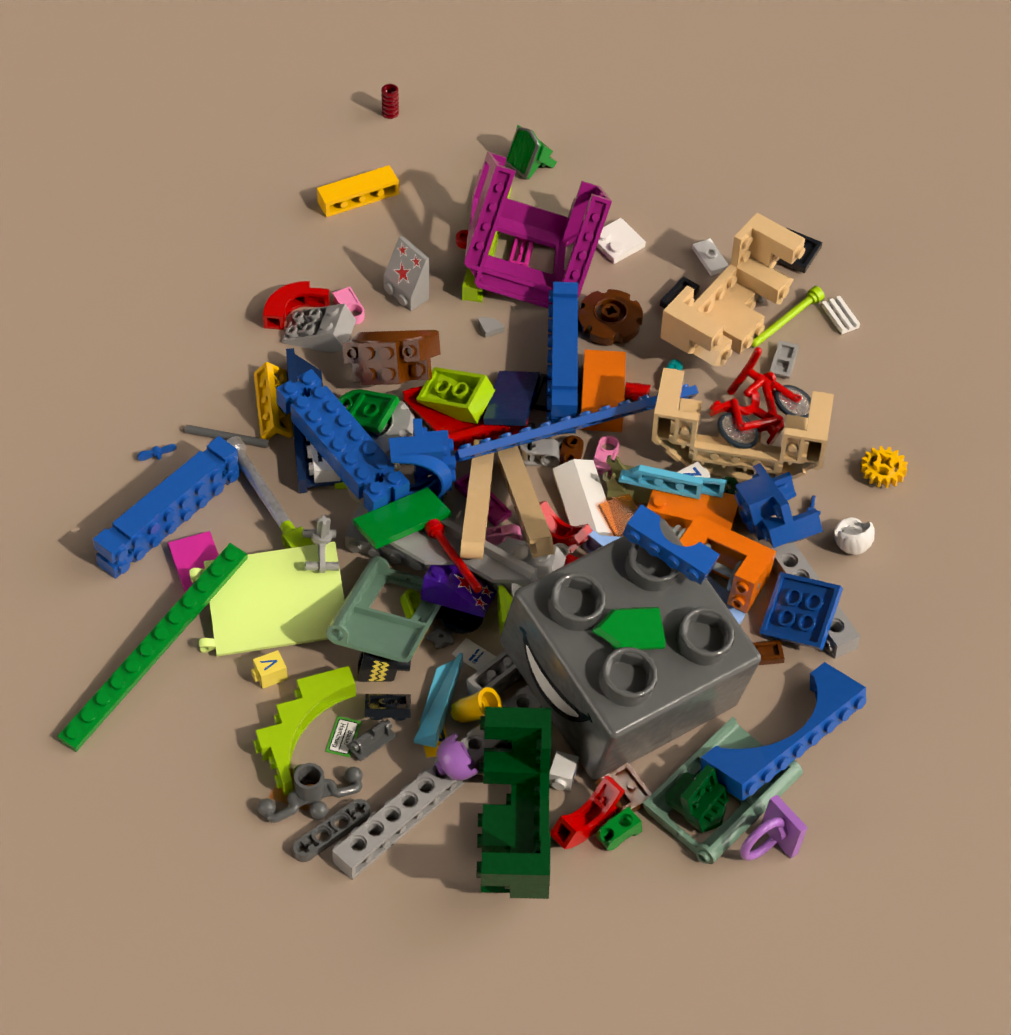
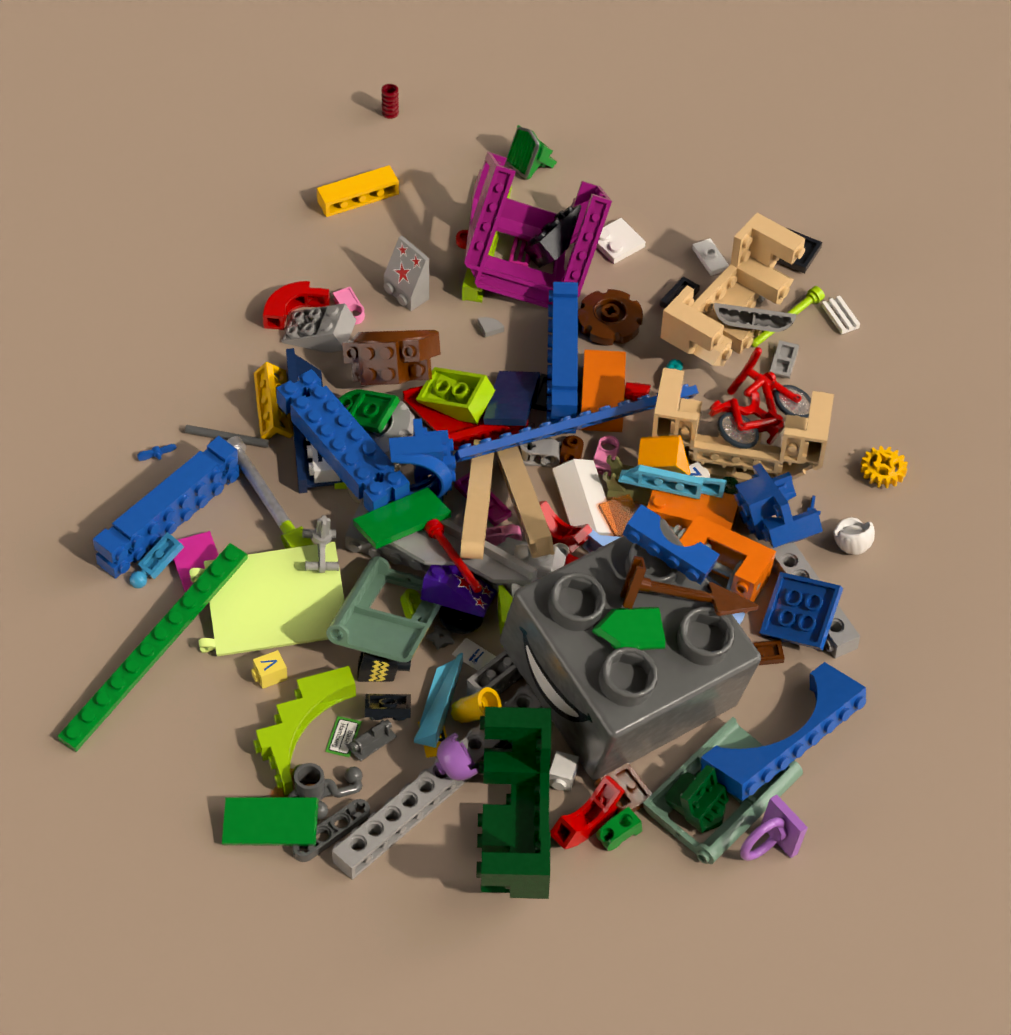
(156, 560): none -> dark azure plate
(270, 821): none -> green tile
(554, 237): none -> black slope
(664, 453): none -> light orange slope
(723, 600): none -> reddish brown piece
(754, 318): none -> light grey brick

